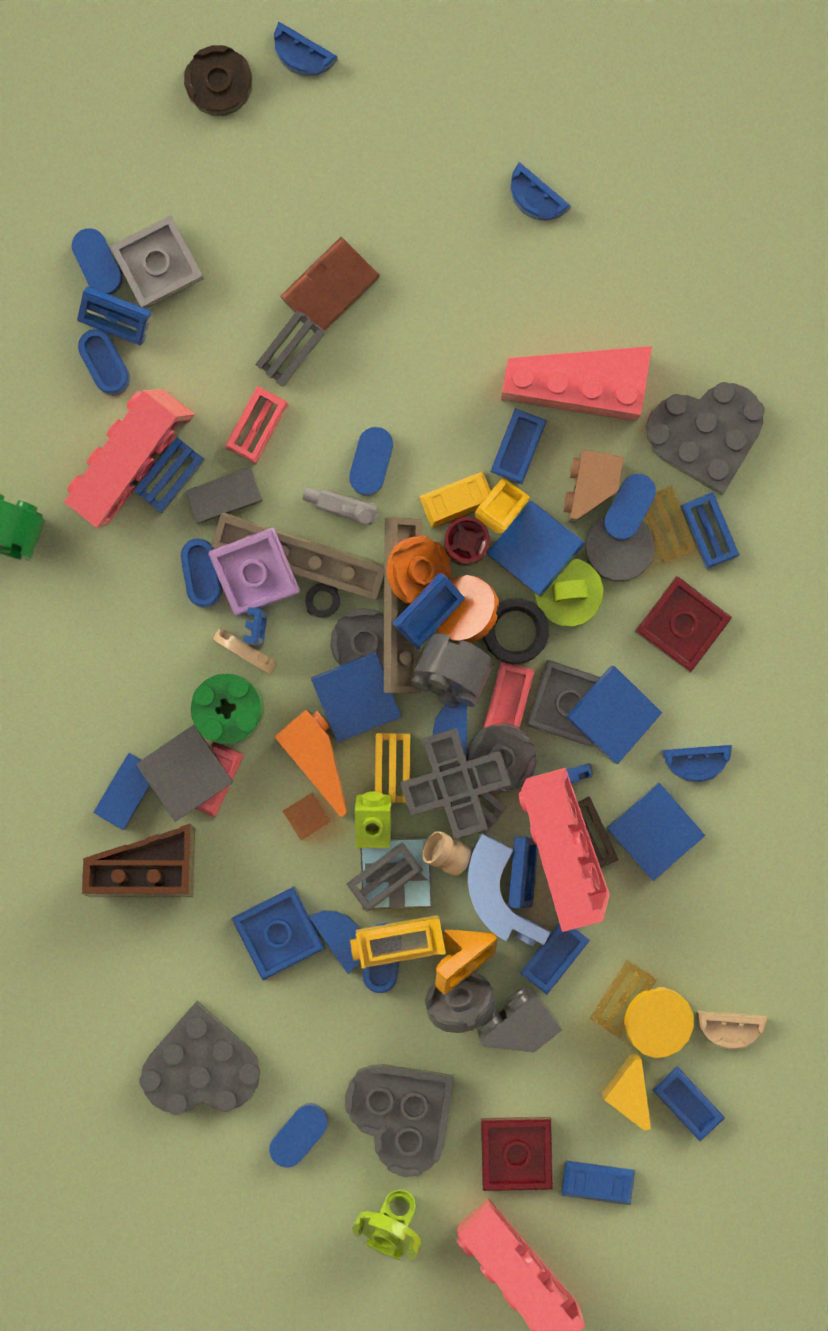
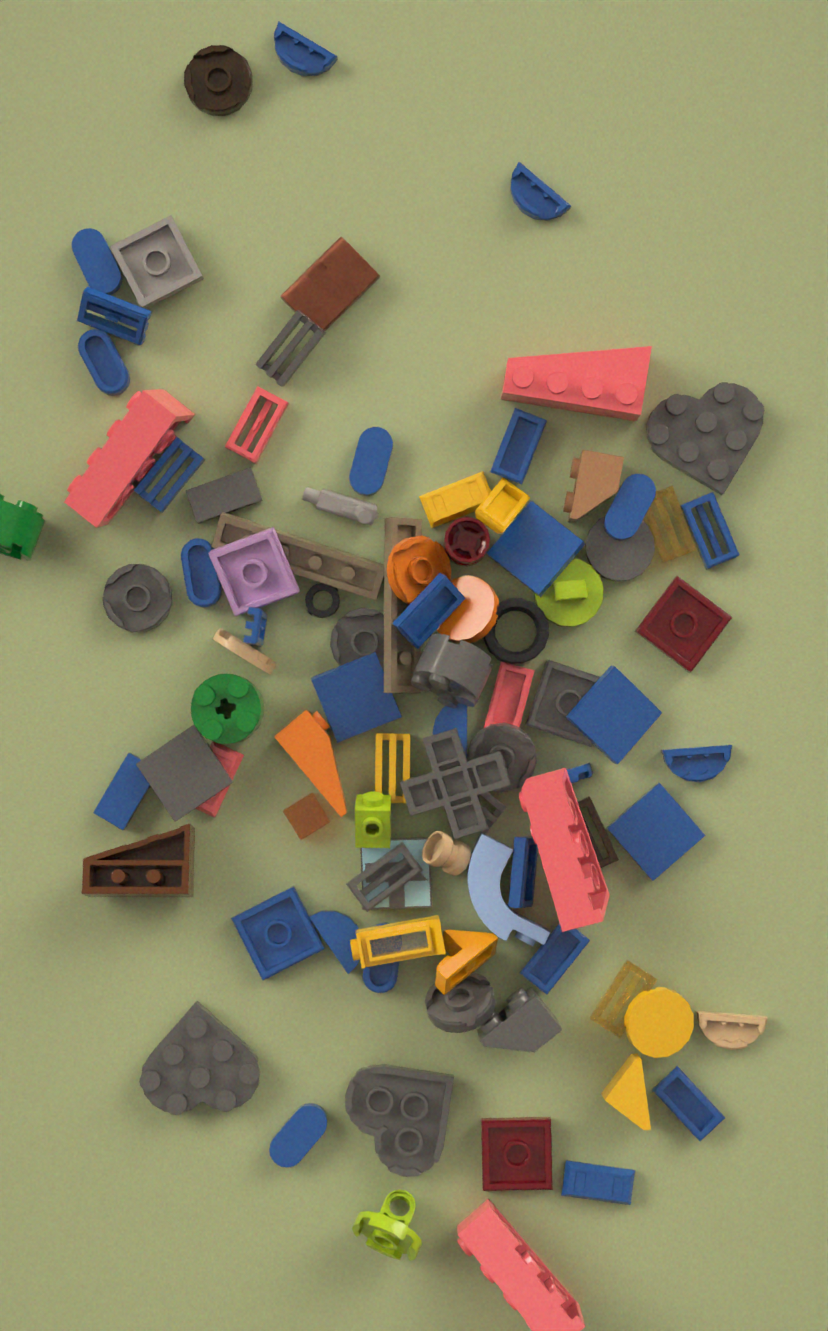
(137, 598): none -> dark grey tile

